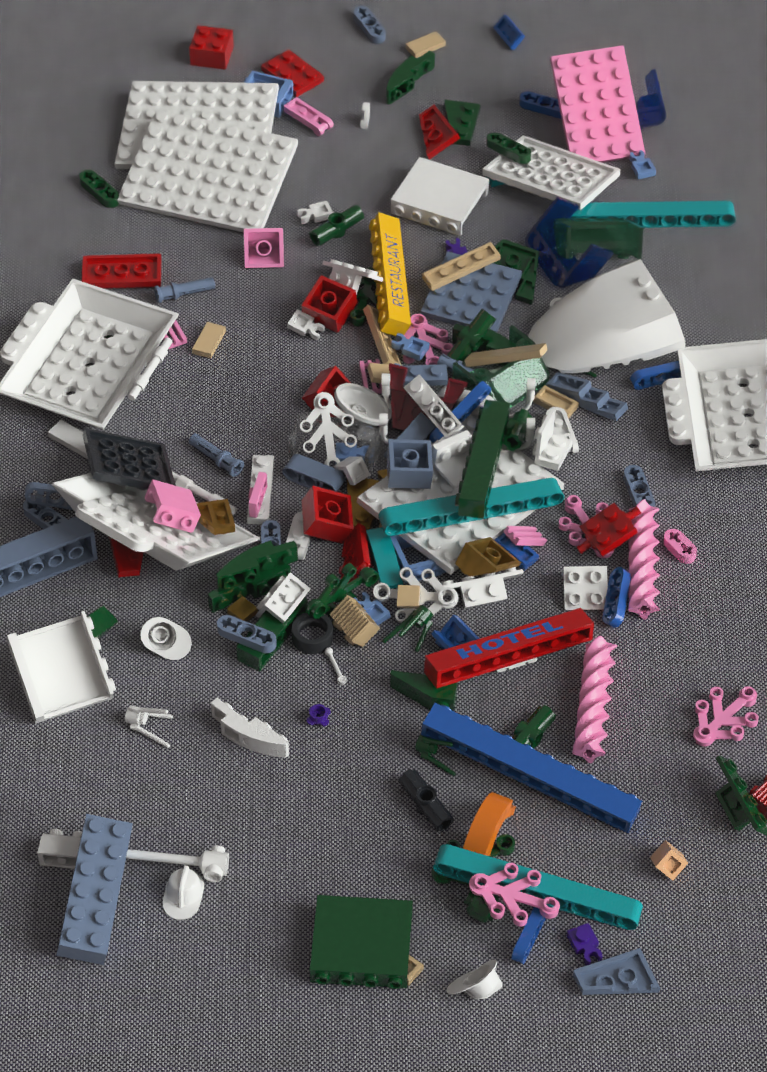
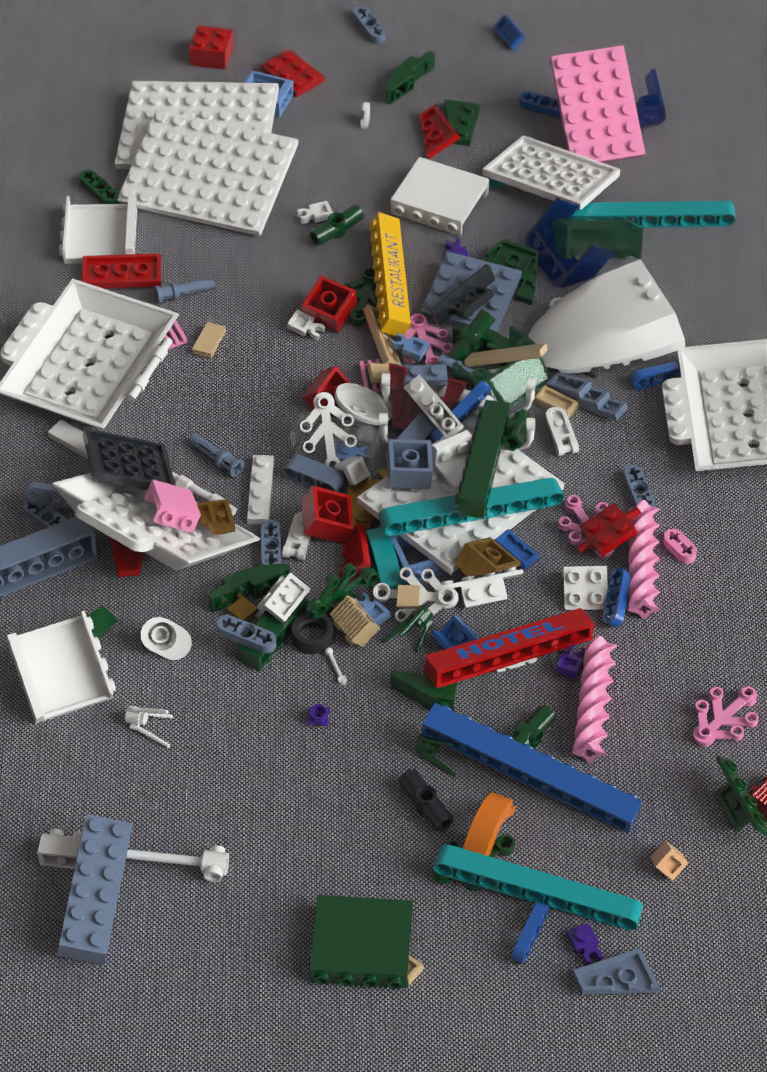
(98, 230): none -> white panel
(183, 894): white piece -> none
(248, 565): dark green slope -> none
(251, 735): white slope -> none
(257, 494): bright pink plate -> none
(263, 248): bright pink slope -> none
(308, 116): bright pink plate -> none
(346, 275): white bracket -> none
(423, 44): tan tile -> none
(461, 266): tan tile -> none
(466, 297): none -> black bracket
(478, 908): dark green head -> none
(478, 983): white piece -> none
(508, 148): dark green beam -> none
(511, 894): bright pink plant -> none
(525, 536): bright pink tile -> none
(550, 448): white bracket -> none
(570, 663): none -> dark purple plate
(642, 167): medium blue plate -> none

